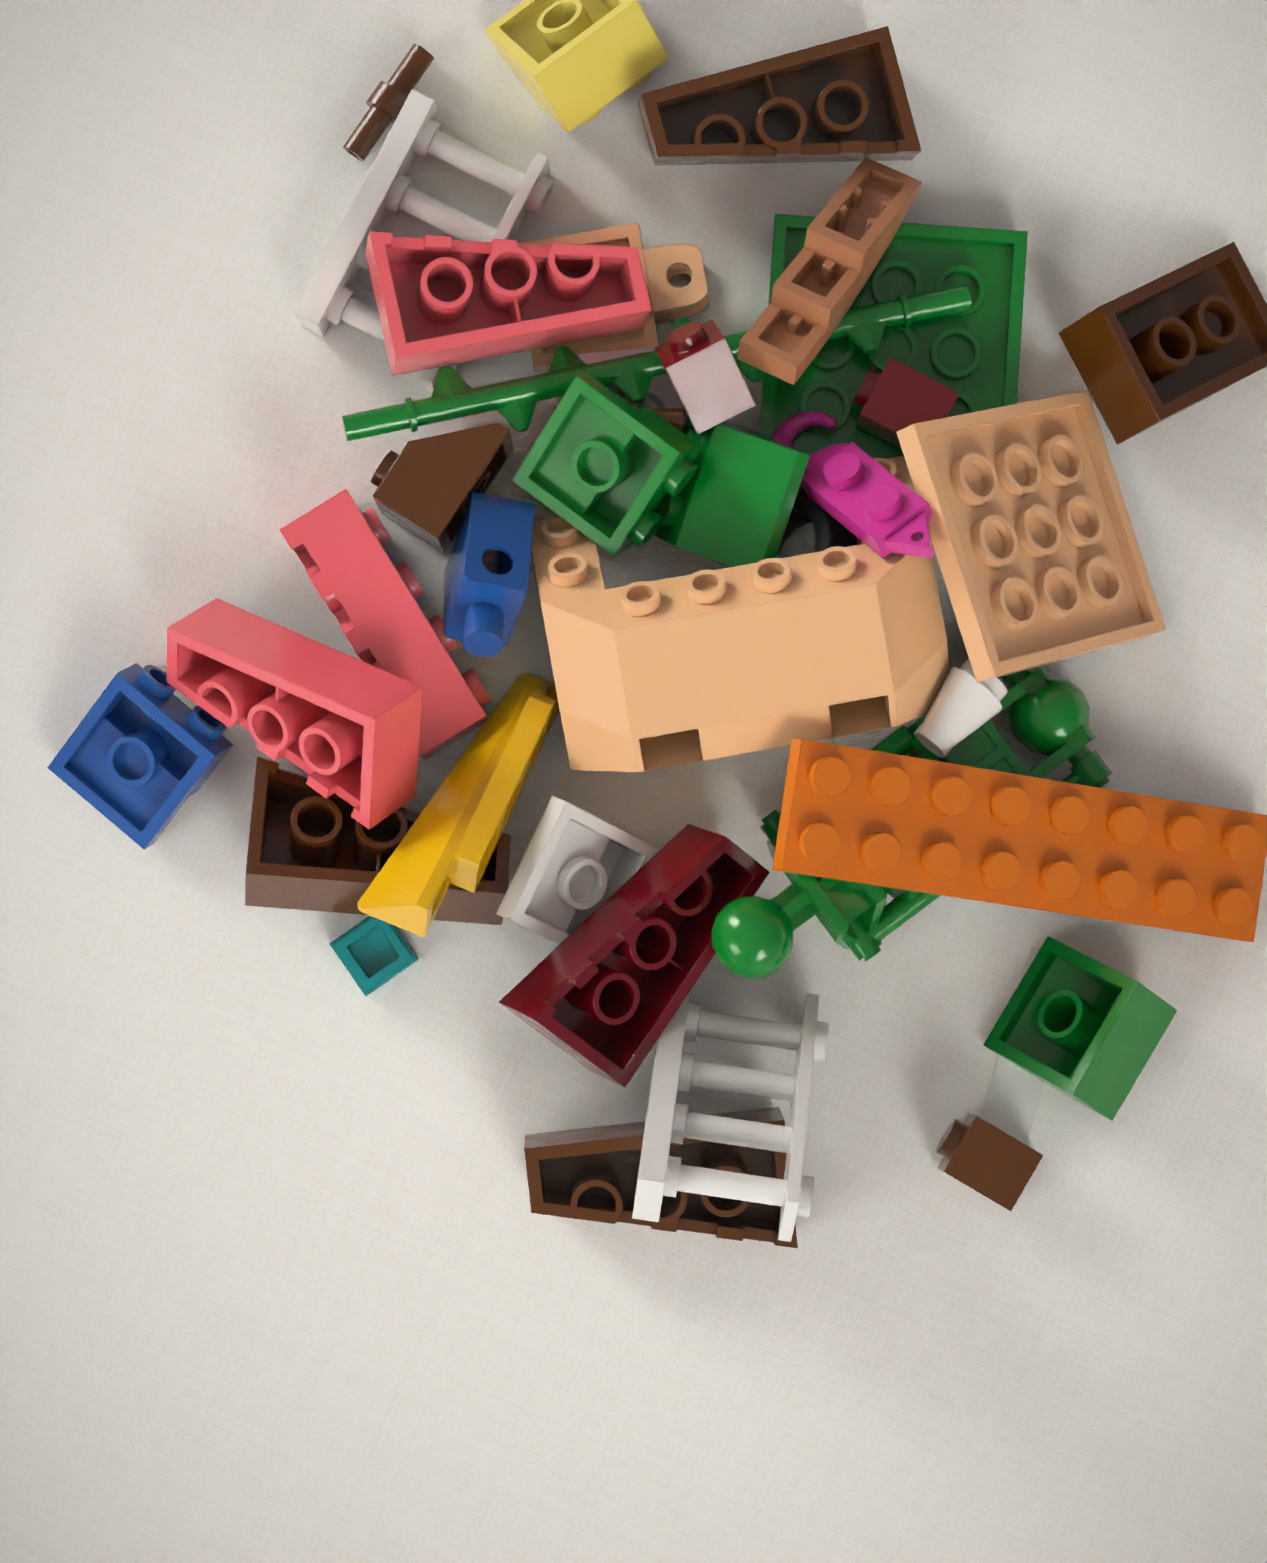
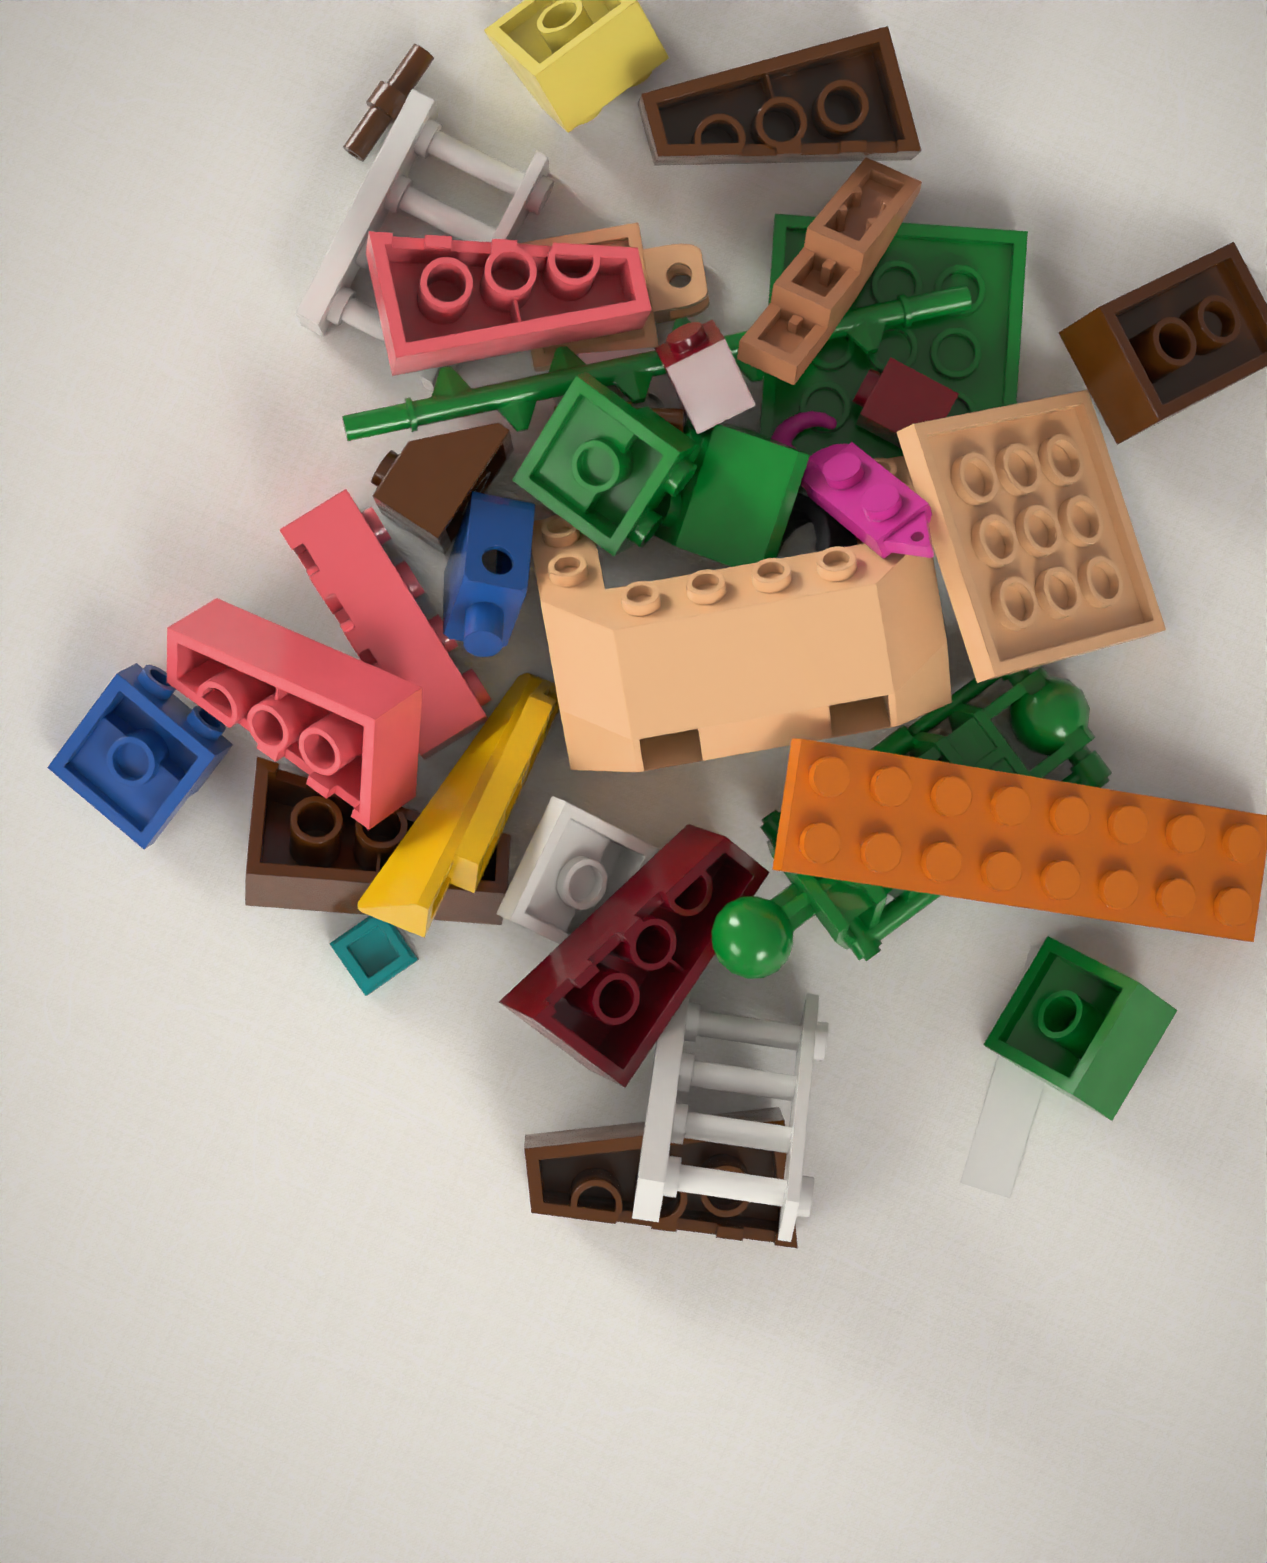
(959, 709): white cone -> none
(987, 1159): reddish brown brick -> none

